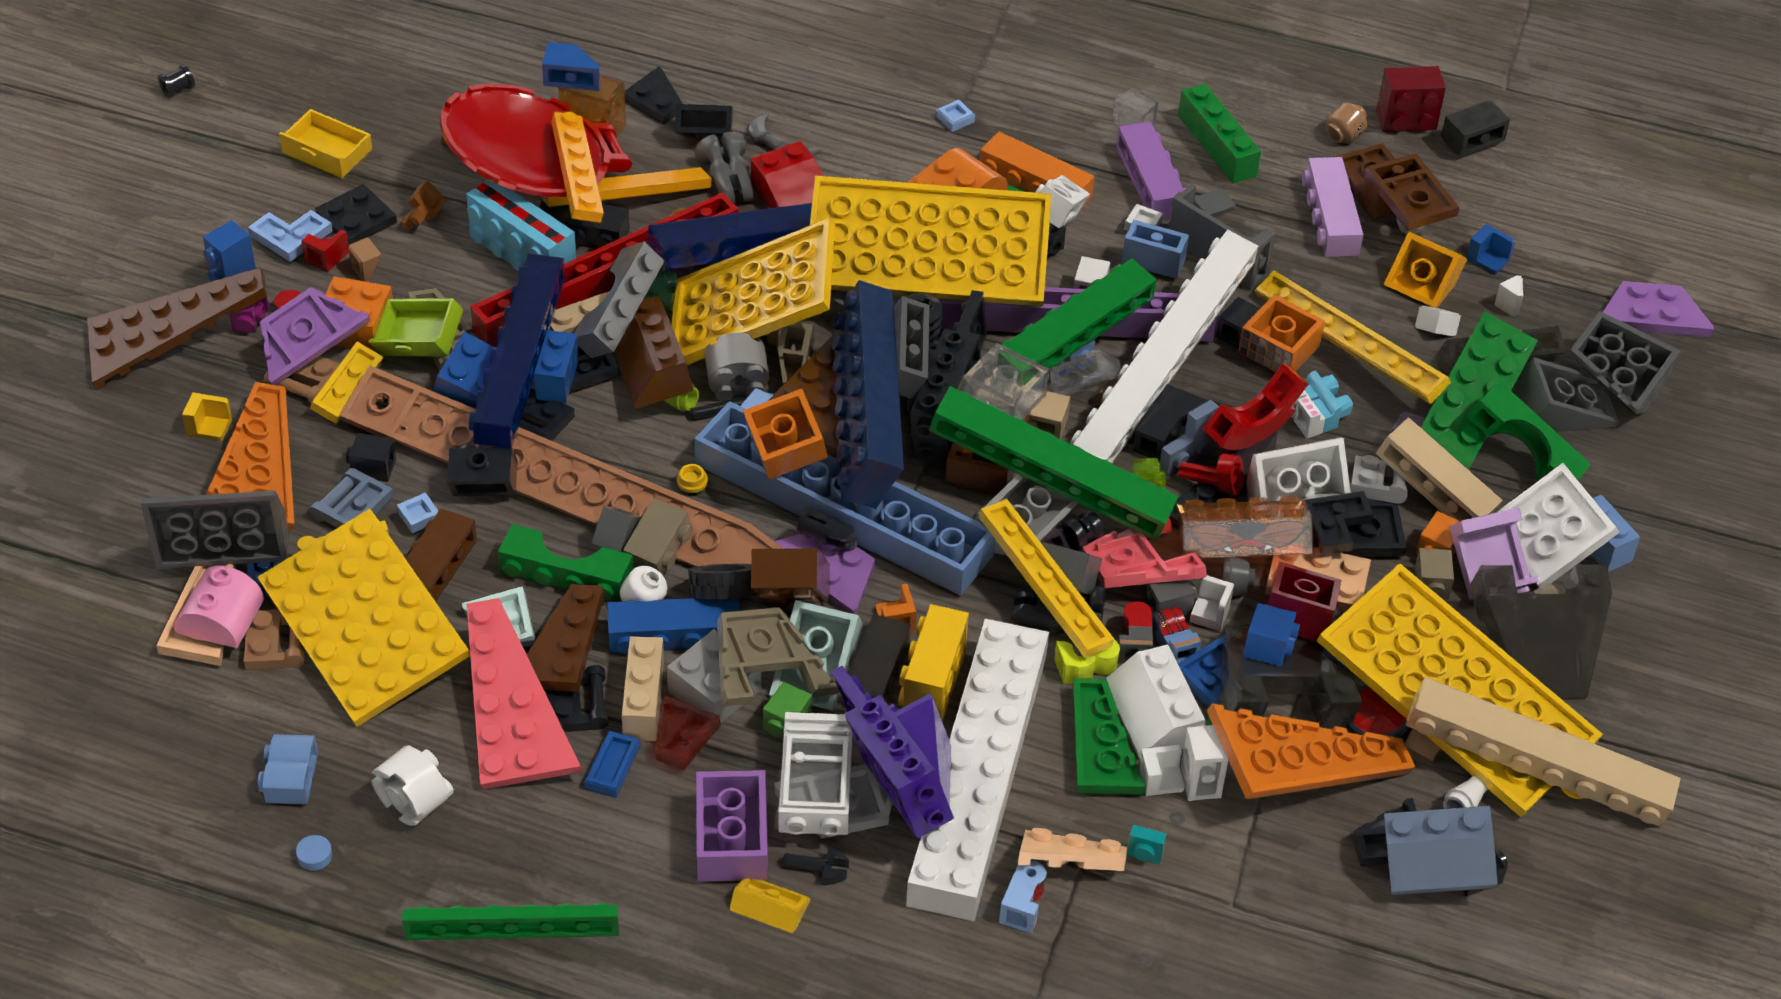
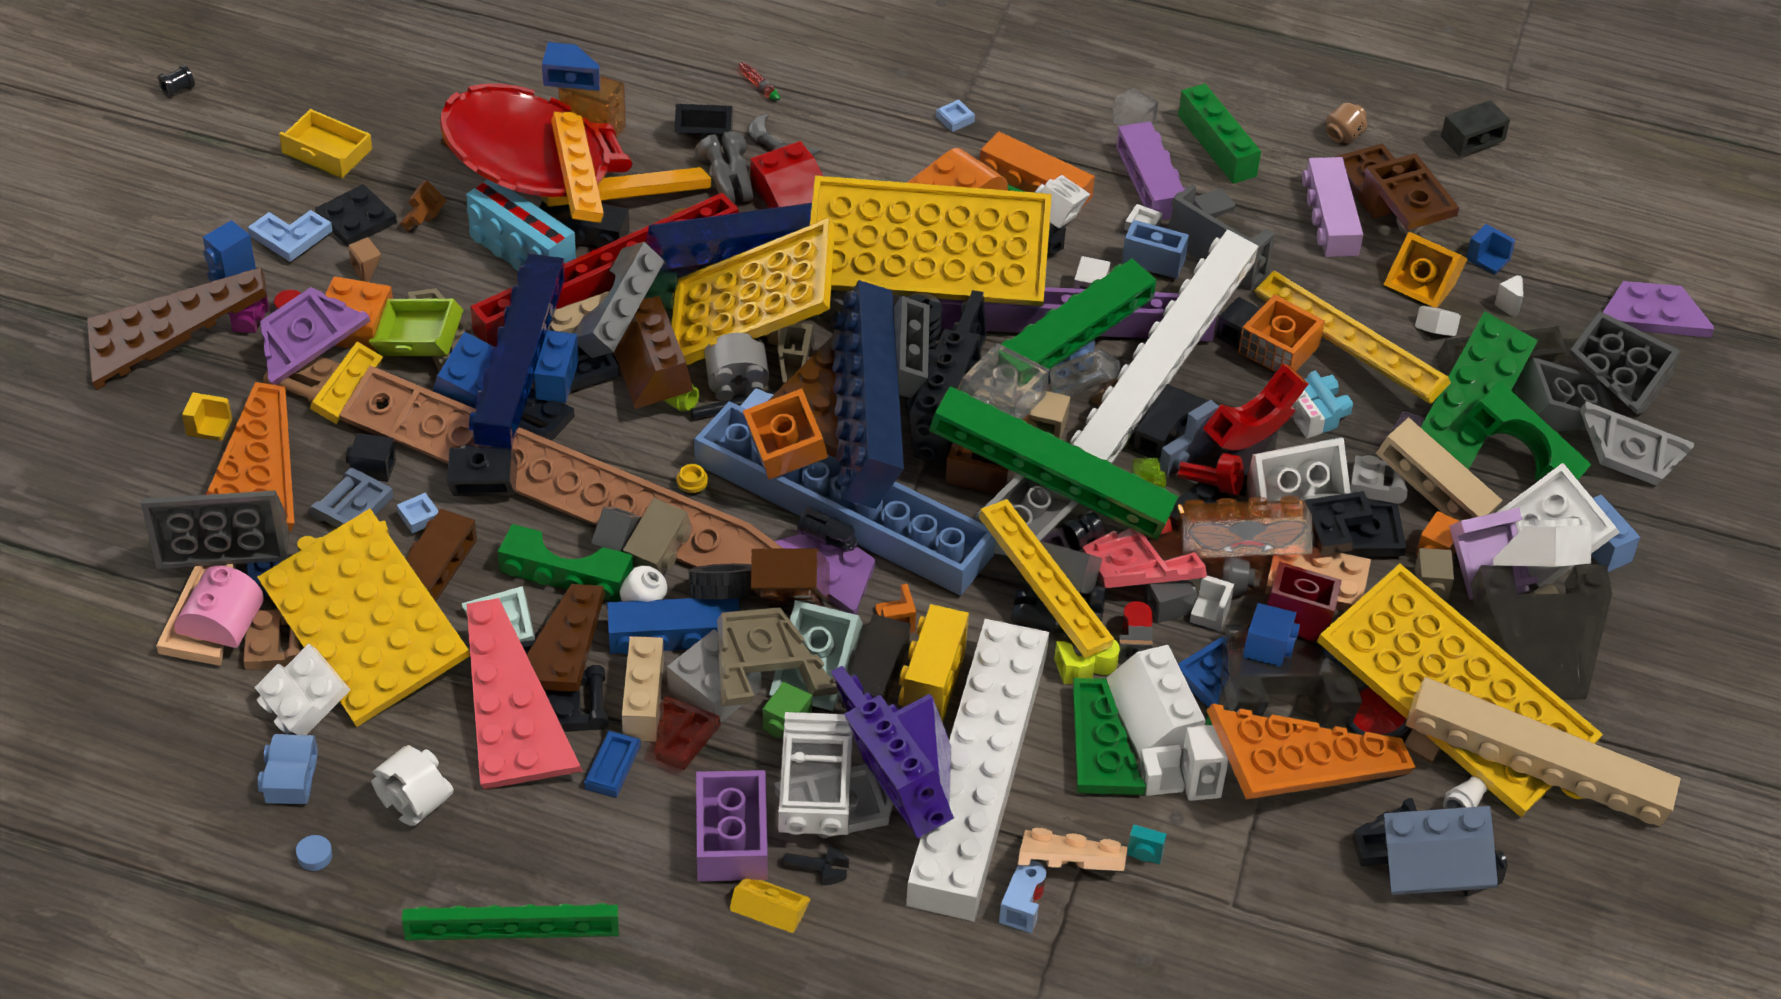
(301, 691): none -> white plate
(326, 252): red panel -> none
(654, 96): black wing -> none
(769, 90): none -> clear red piece
(1172, 630): leg -> none
(1410, 99): dark red brick -> none
(1548, 544): none -> white slope
(1632, 445): none -> light grey wing

